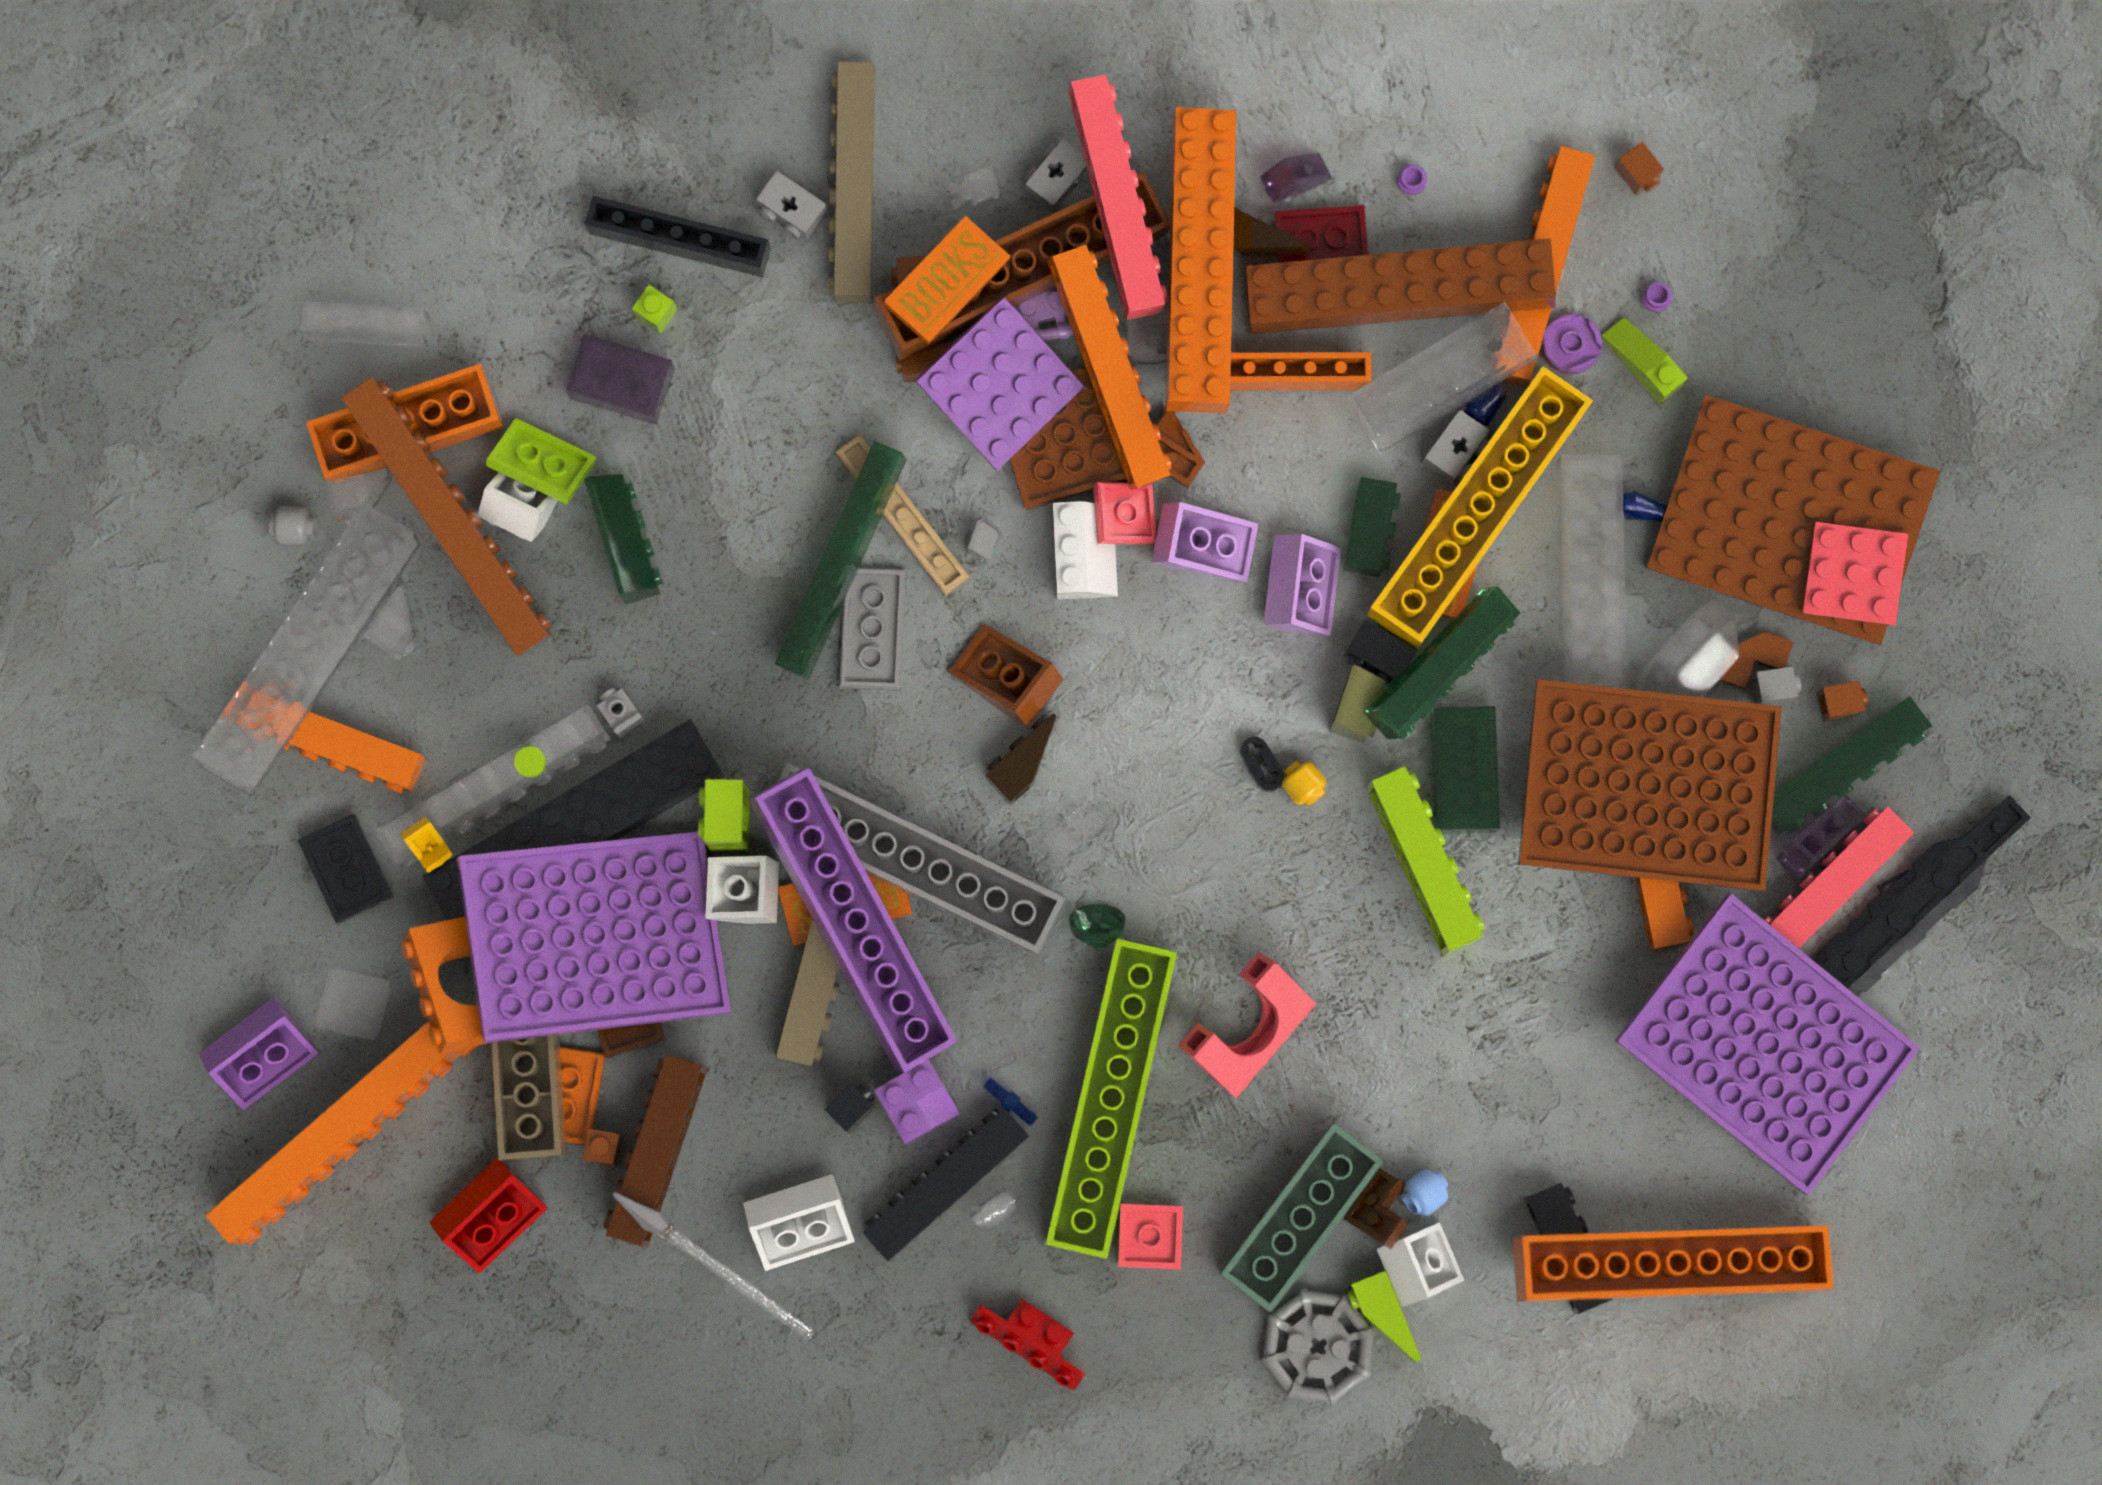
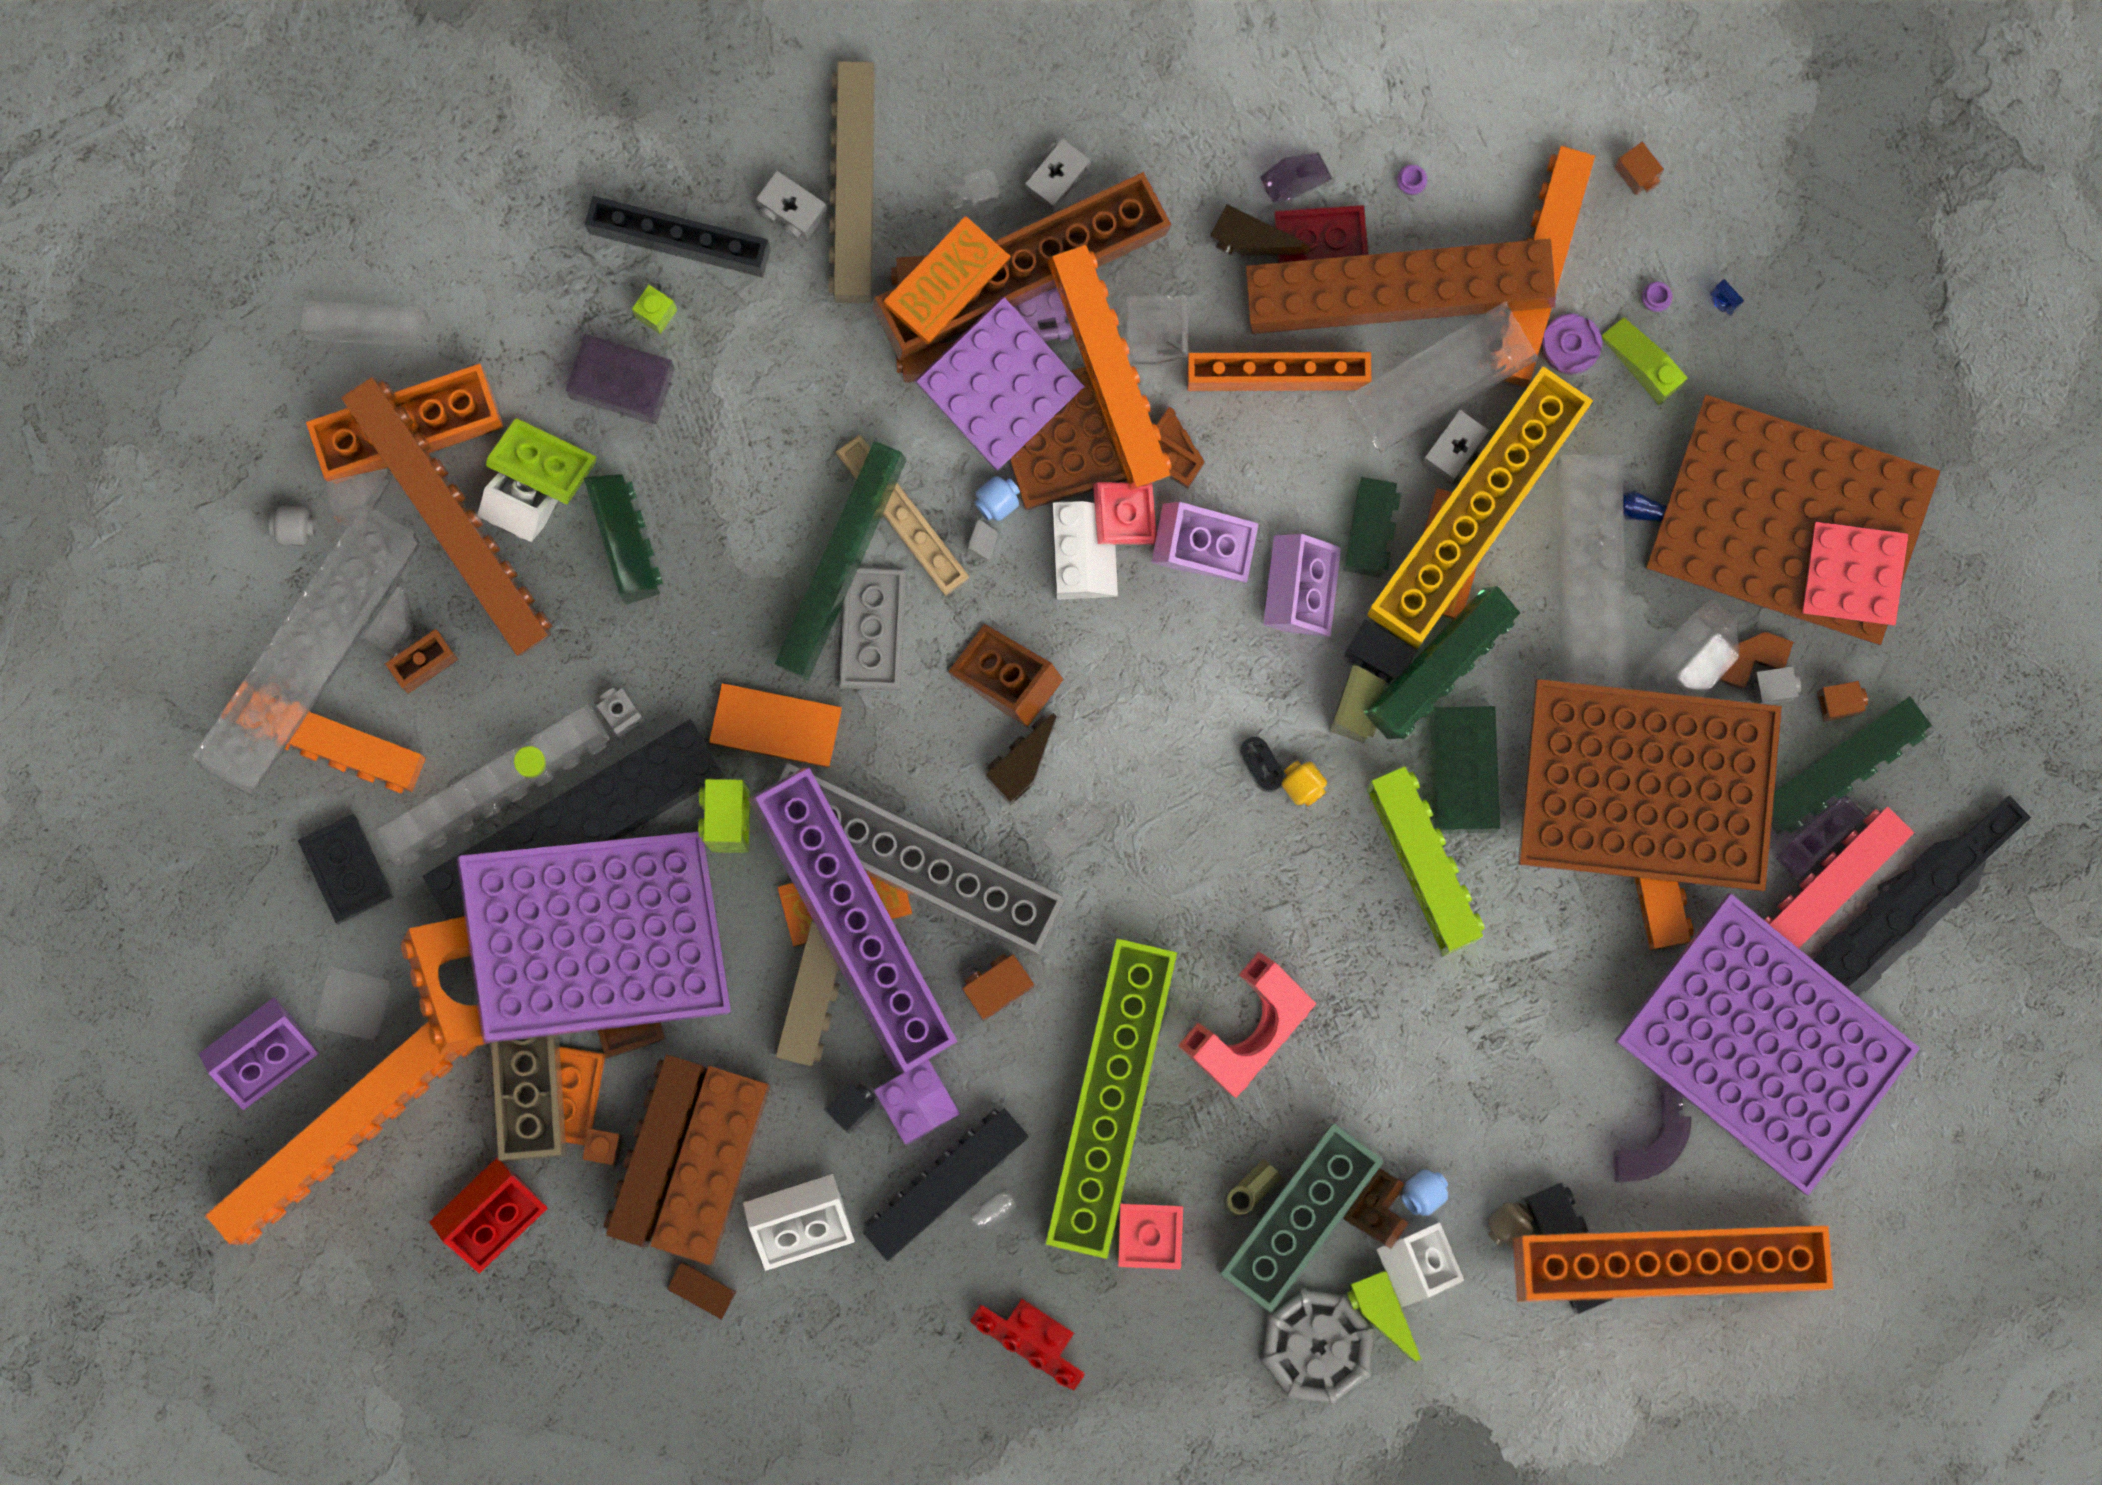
(421, 661): none -> dark orange brick
(426, 844): yellow bracket -> none
(655, 1223): clear piece -> none
(701, 1290): none -> reddish brown slope
(710, 1165): none -> dark orange brick
(742, 889): white slope -> none
(775, 725): none -> orange tile
(997, 498): none -> light blue head
(997, 986): none -> dark orange brick
(1010, 1101): clear blue bar -> none
(1097, 924): clear green piece -> none
(1116, 197): coral brick -> none
(1200, 260): orange brick -> none
(1253, 1186): none -> olive piece
(1486, 405): clear blue cone -> none
(1510, 1222): none -> dark tan head
(1666, 1147): none -> clear purple arch
(1726, 298): none -> clear blue plate

